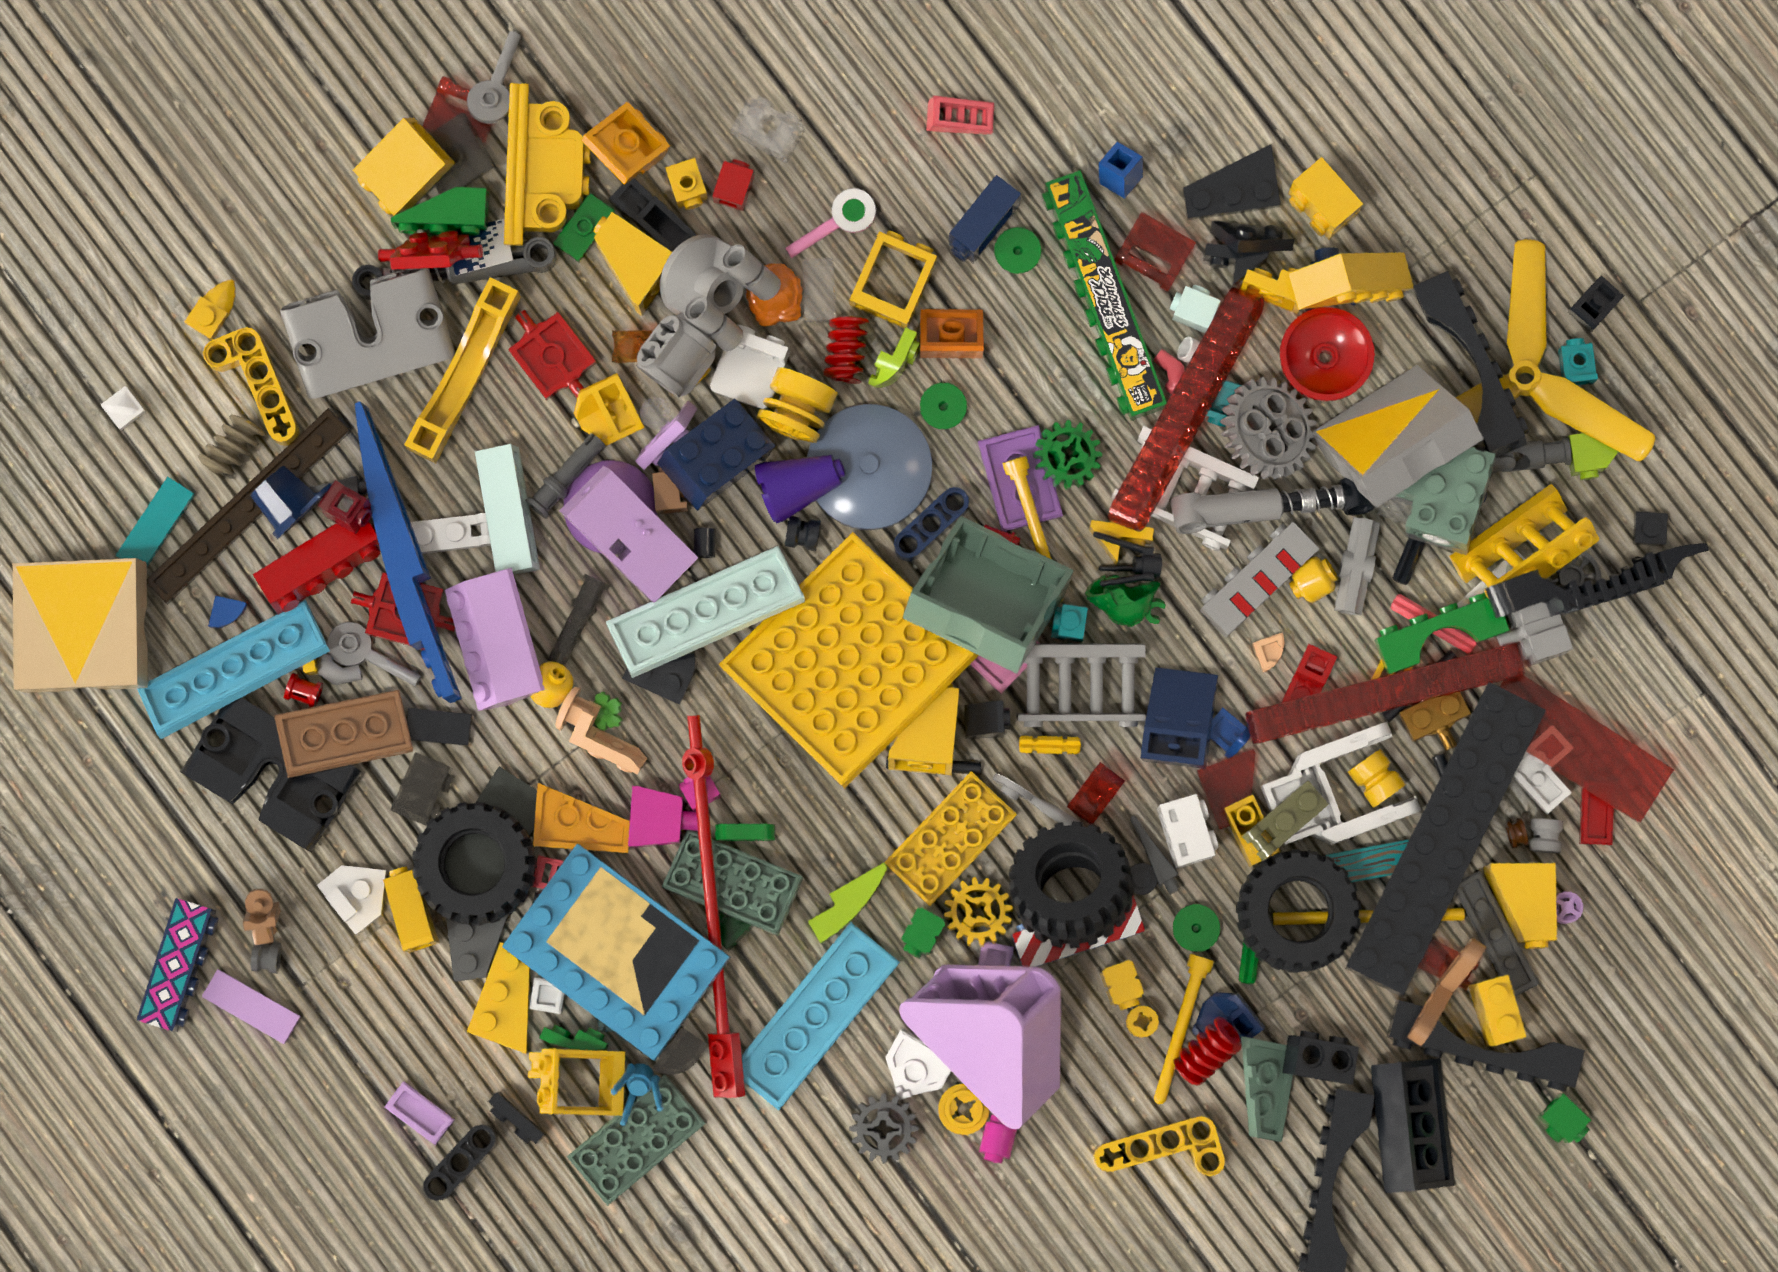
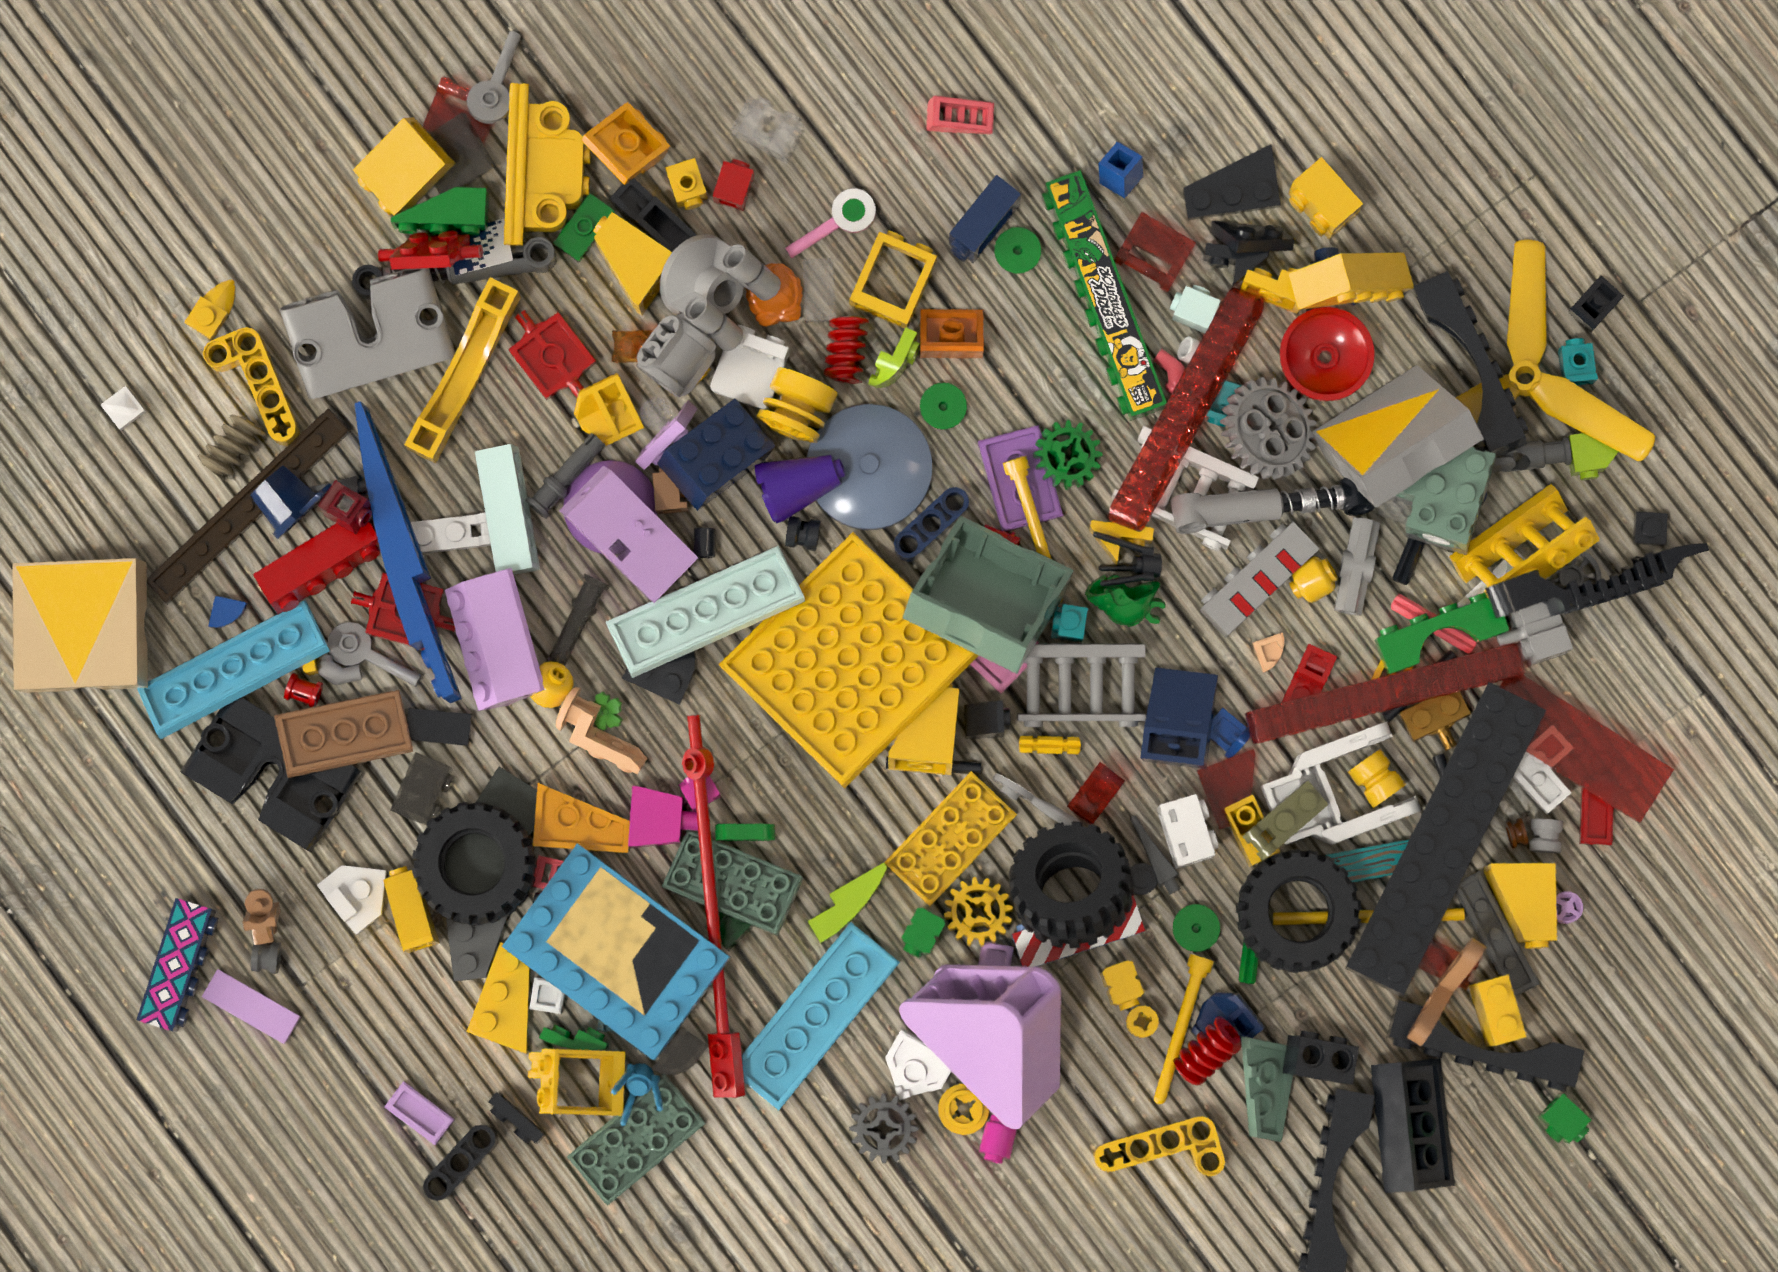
(156, 522): teal tile -> none

